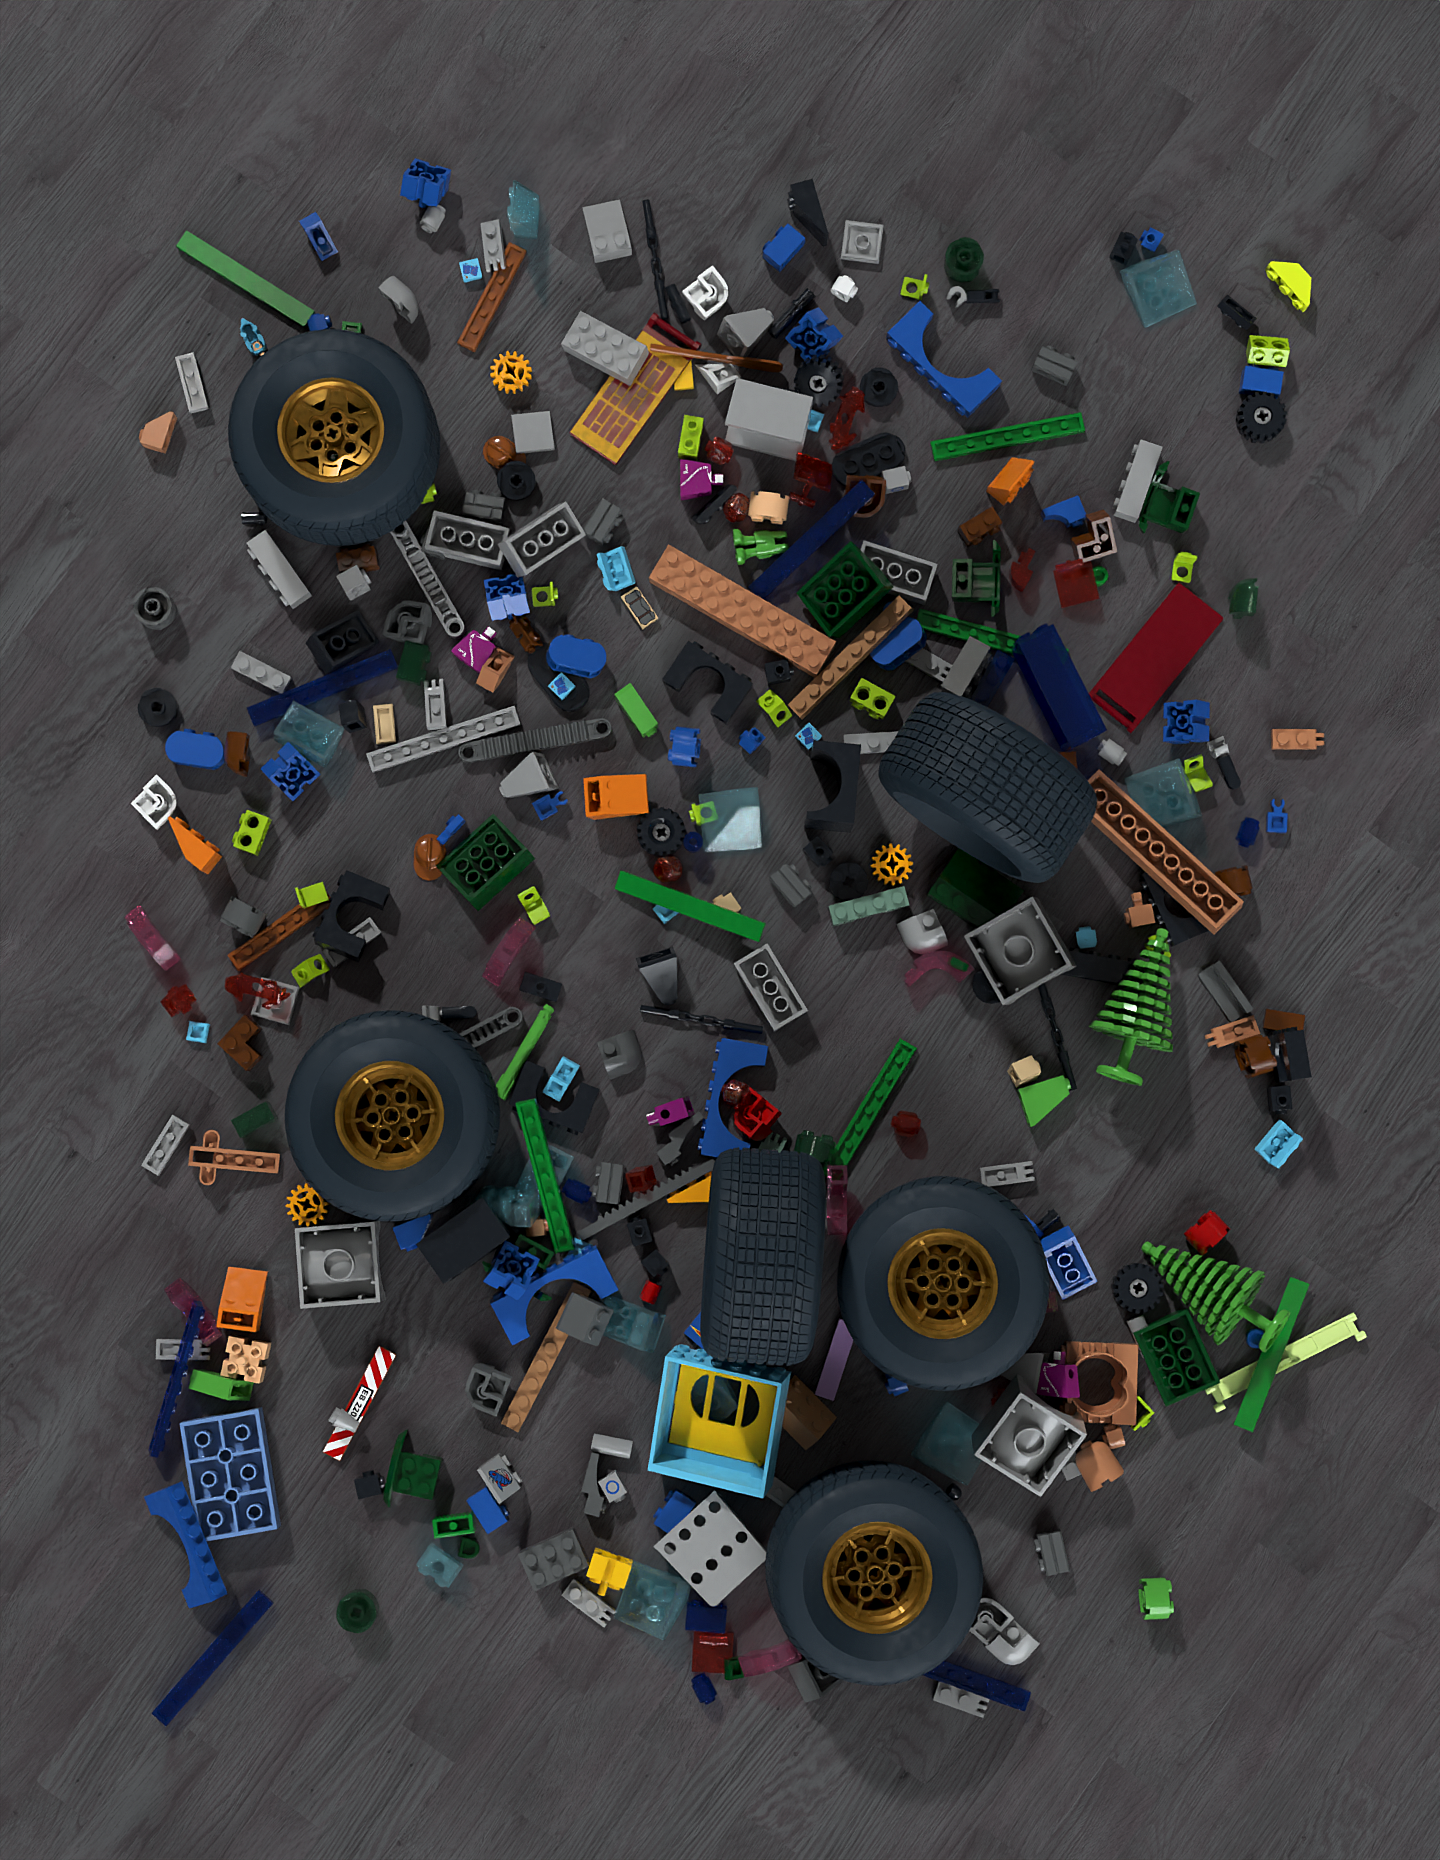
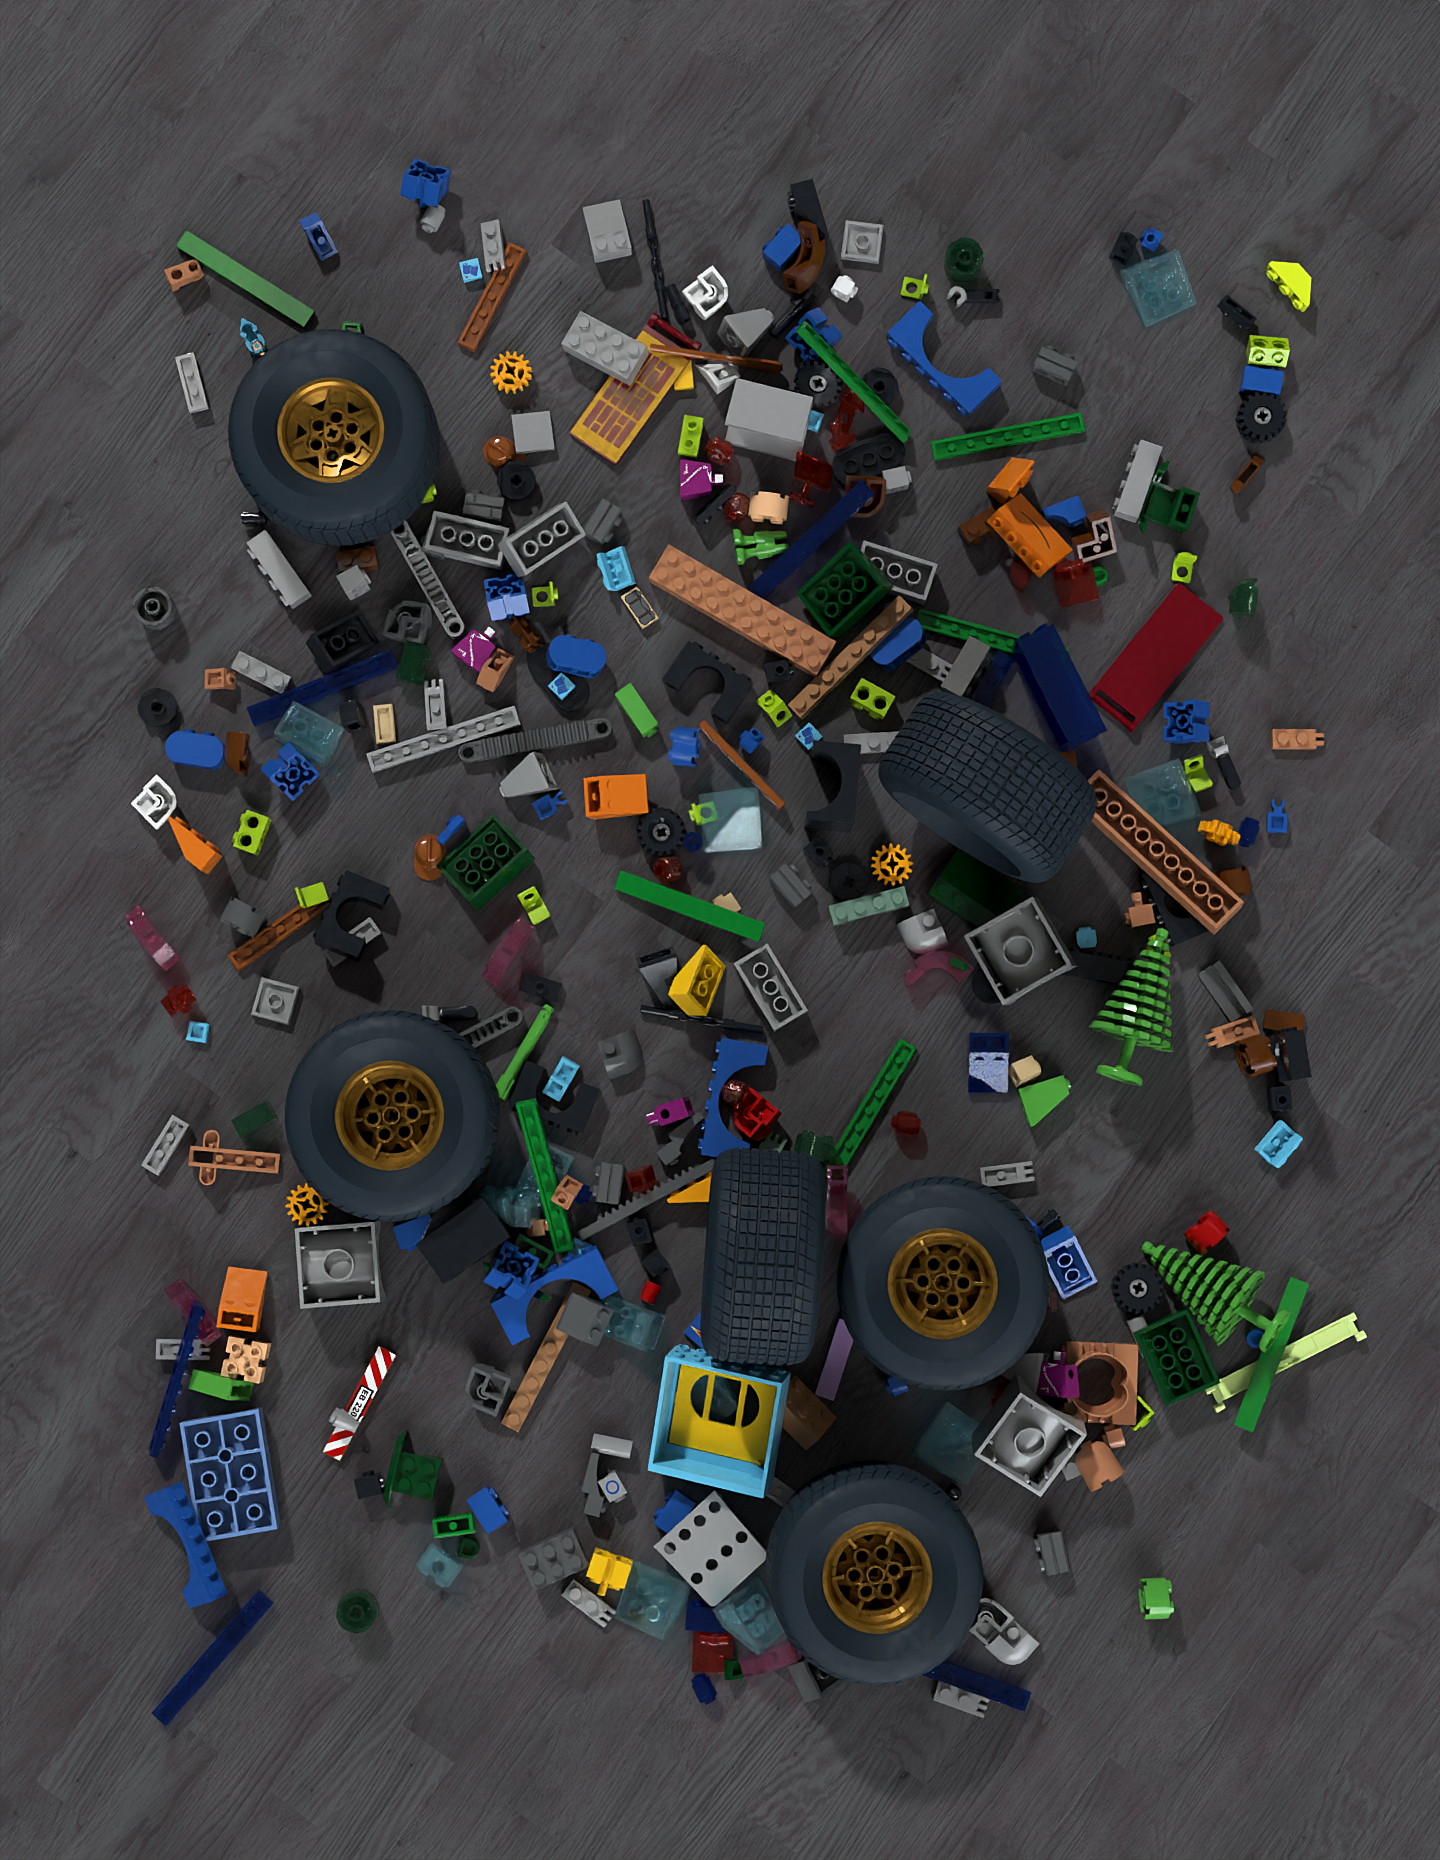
(158, 432): nougat slope -> none
(183, 274): none -> nougat leg
(220, 679): none -> nougat bracket
(237, 1043): reddish brown brick -> none
(243, 984): clear red piece -> none
(307, 971): lime bracket -> none
(319, 322): blue plate -> none
(400, 297): light grey brick -> none
(500, 1477): light grey slope -> none
(523, 211): clear light blue slope -> none
(566, 1192): none -> nougat bracket
(664, 913): medium azure tile -> none
(697, 982): none -> yellow slope
(741, 765): none -> dark orange tile
(750, 1616): none -> clear light blue slope
(810, 259): none -> reddish brown arch
(861, 389): none -> green tile
(978, 580): dark green piece -> none
(987, 1062): none -> clear blue slope
(1029, 535): none -> orange panel
(1062, 1055): black piece -> none
(1111, 752): light grey brick -> none
(1219, 832): none -> light orange gear
(1246, 474): none -> reddish brown piece

